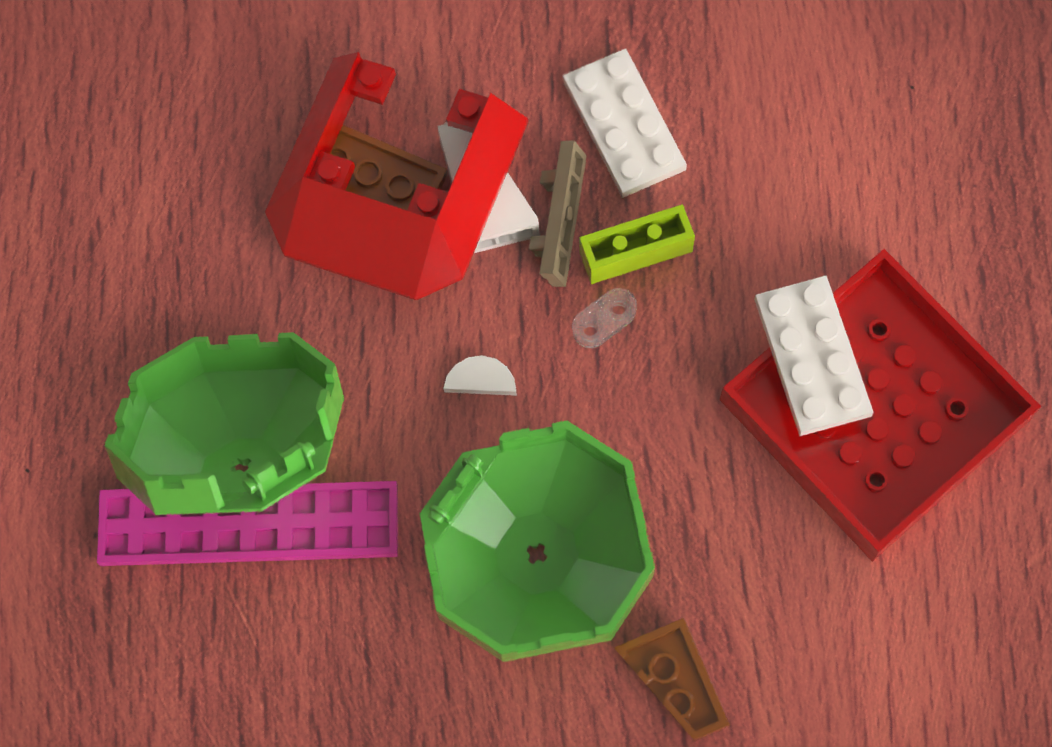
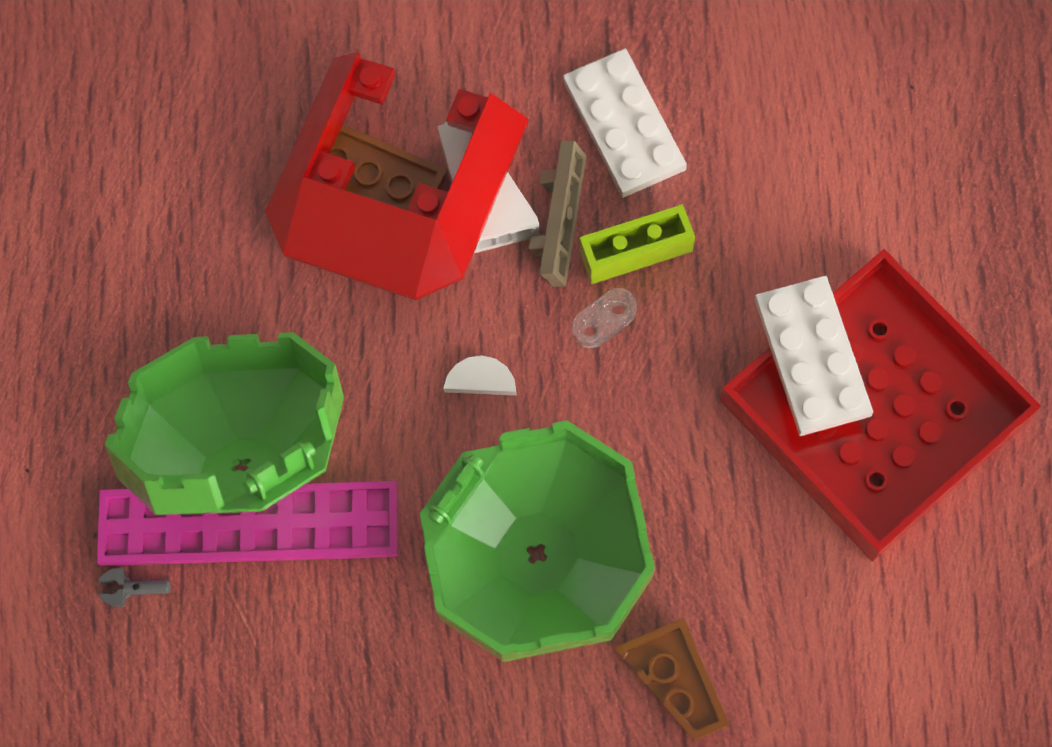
(130, 587): none -> dark grey bar

